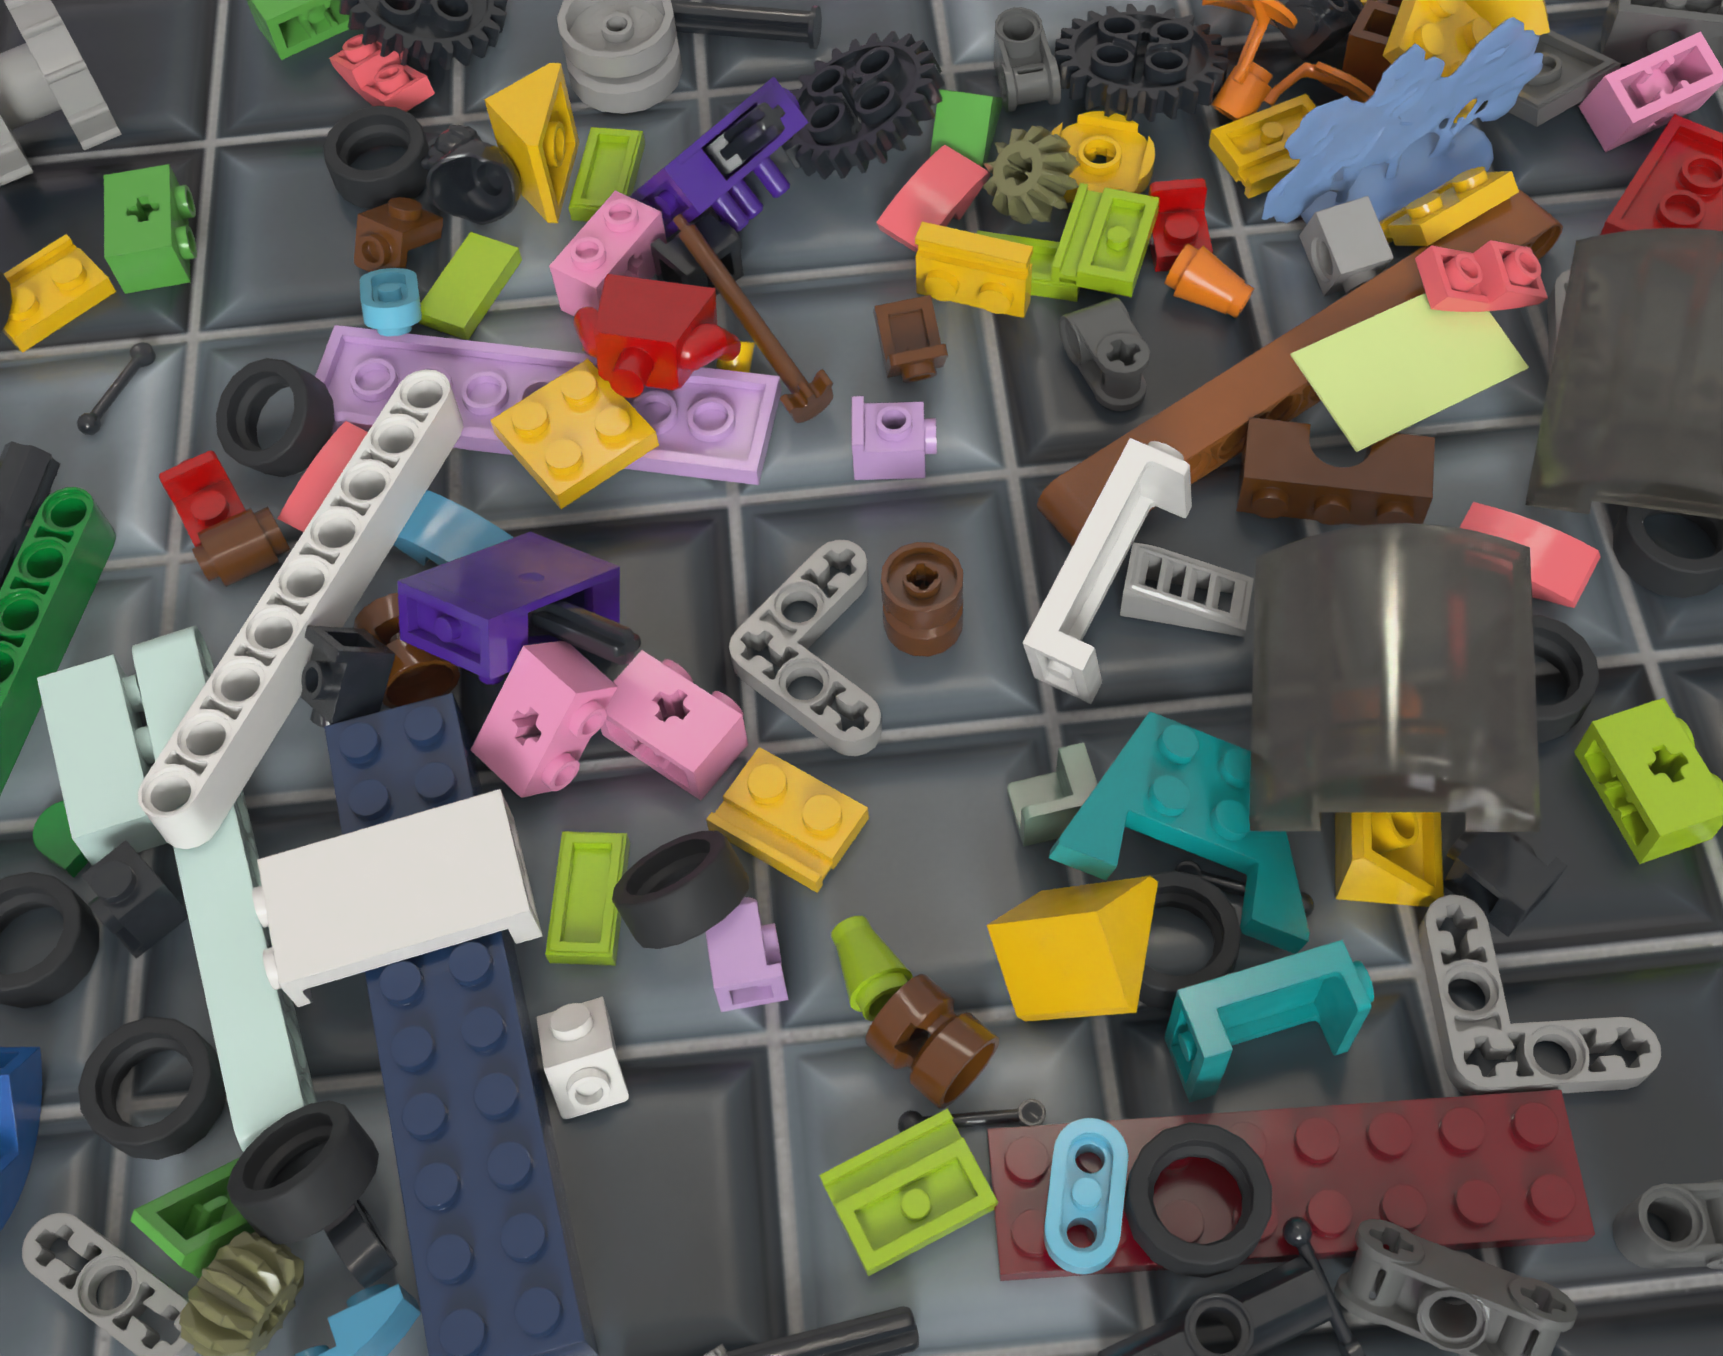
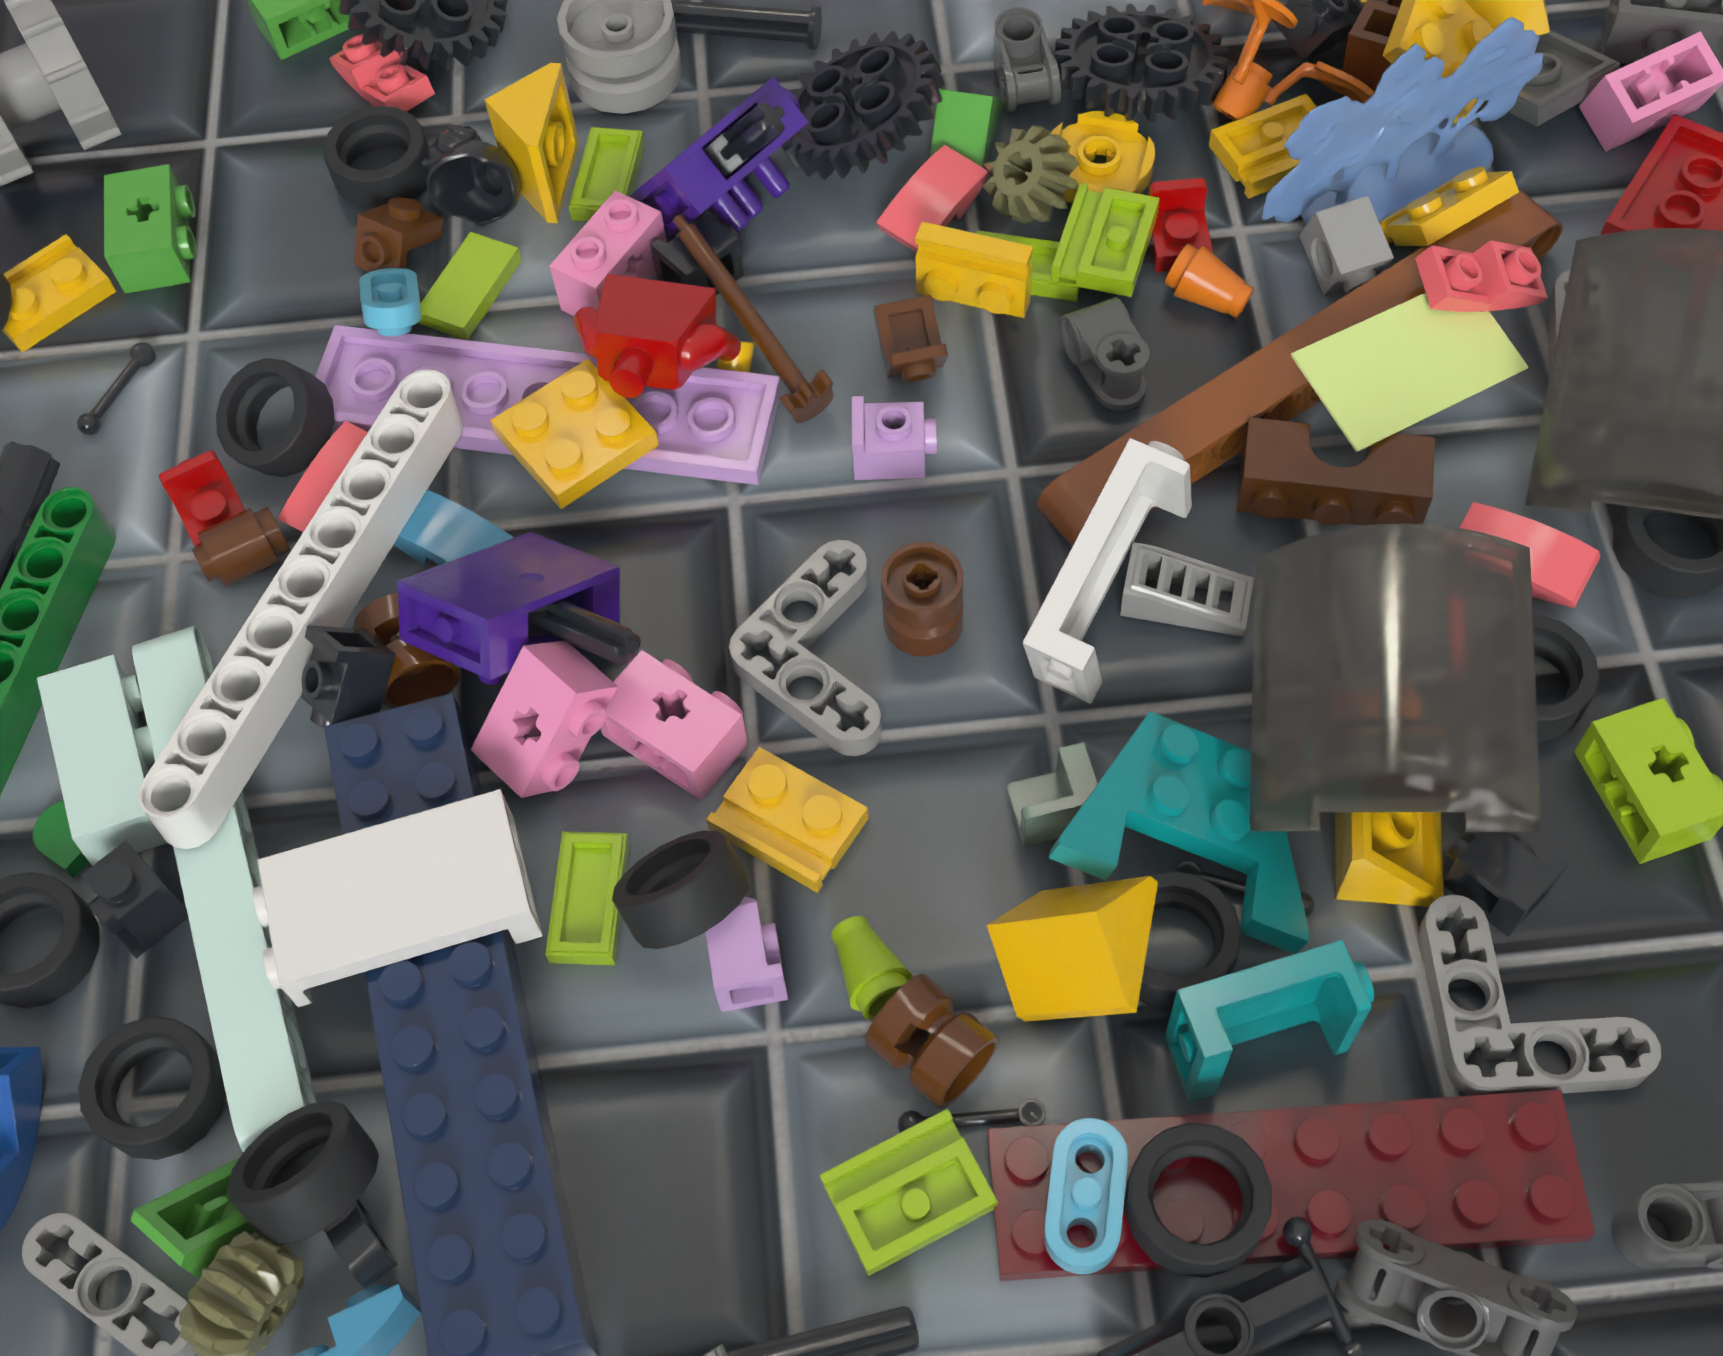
(581, 1058): white bracket -> none

